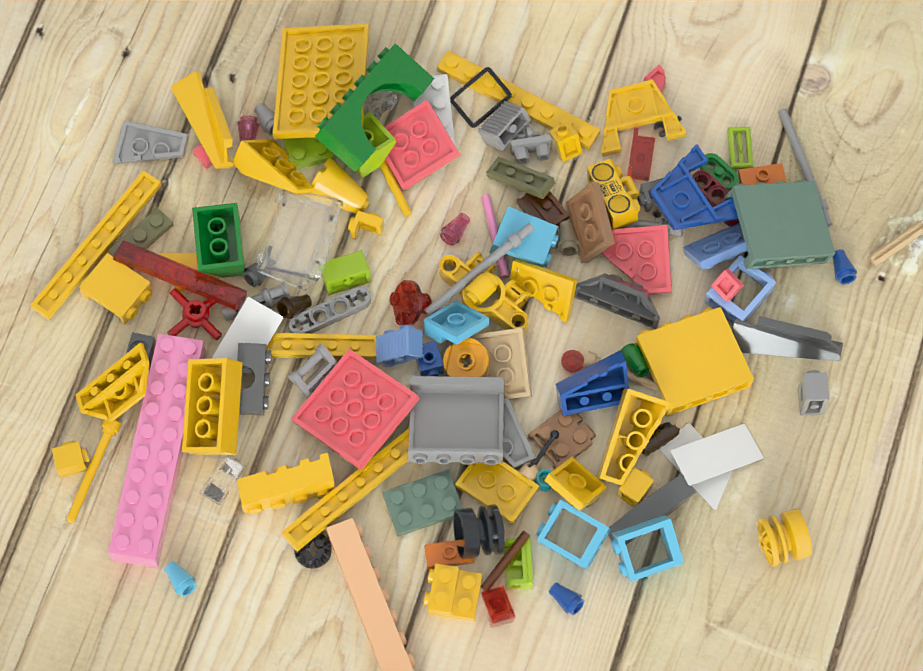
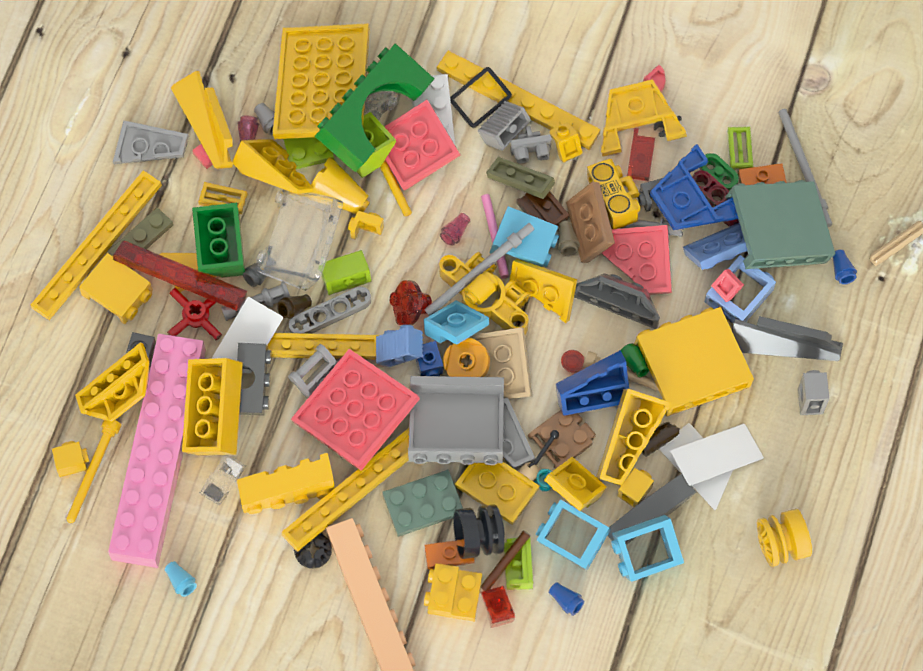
(222, 189): none -> yellow tile

